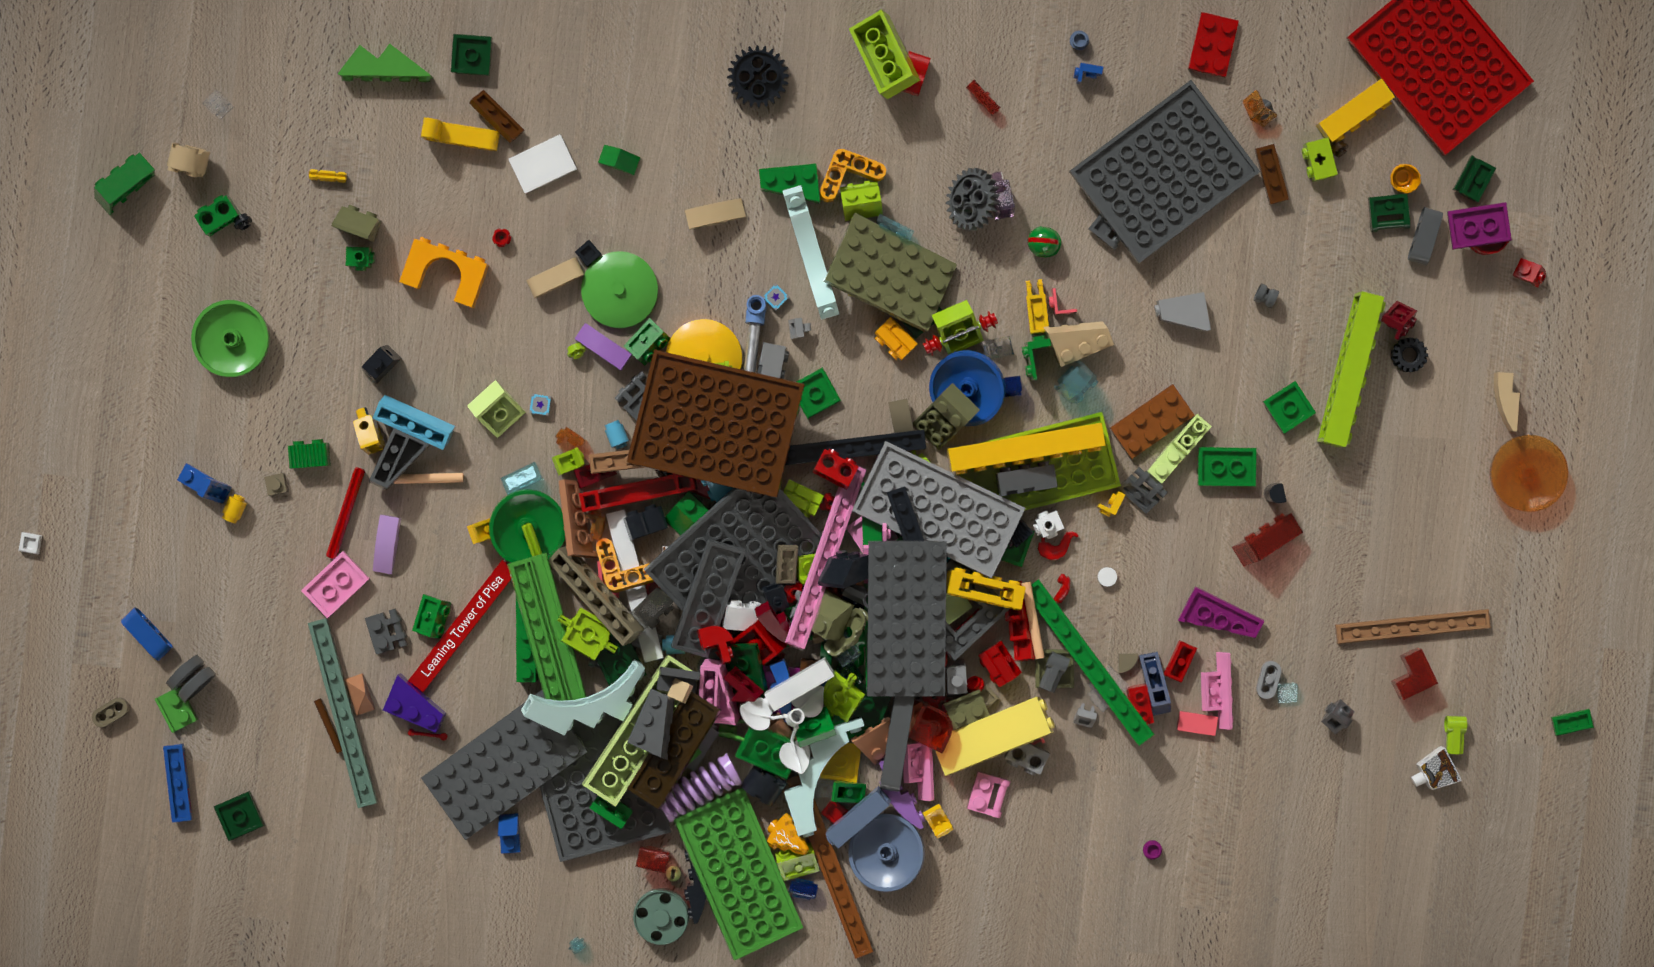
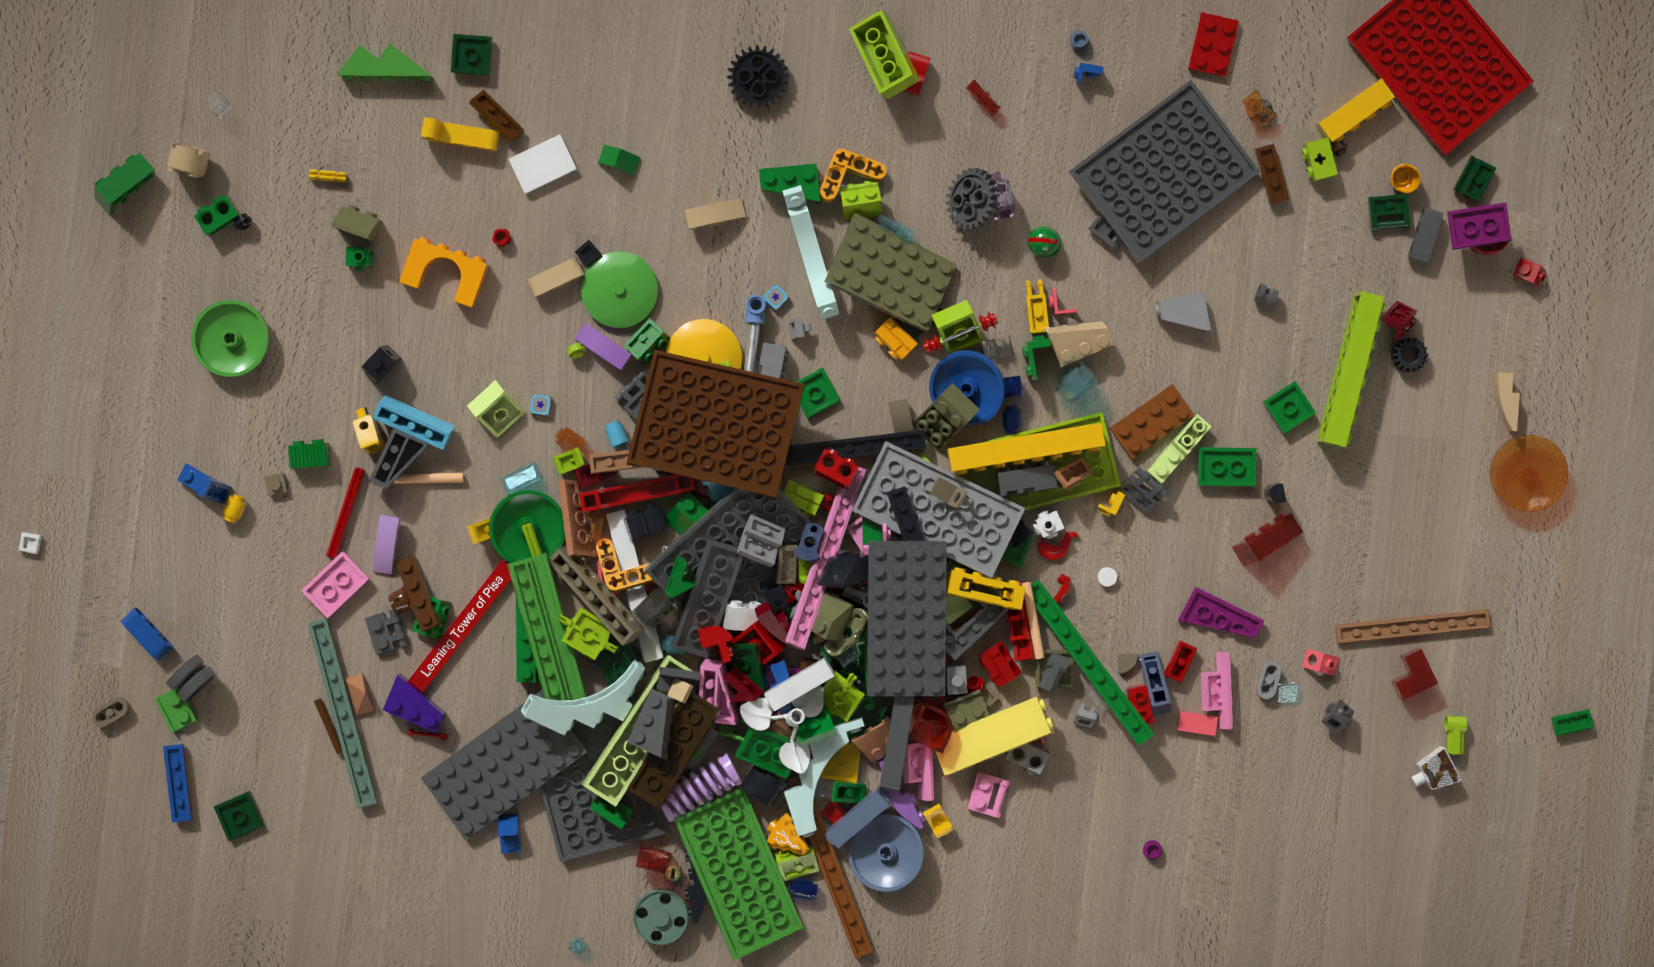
(414, 595): none -> reddish brown plate
(677, 583): none -> green slope
(761, 540): none -> light grey slope
(809, 553): none -> dark blue piece
(947, 492): none -> dark tan bracket
(1012, 419): none -> clear blue brick
(1073, 473): none -> nougat slope
(1324, 664): none -> coral bracket

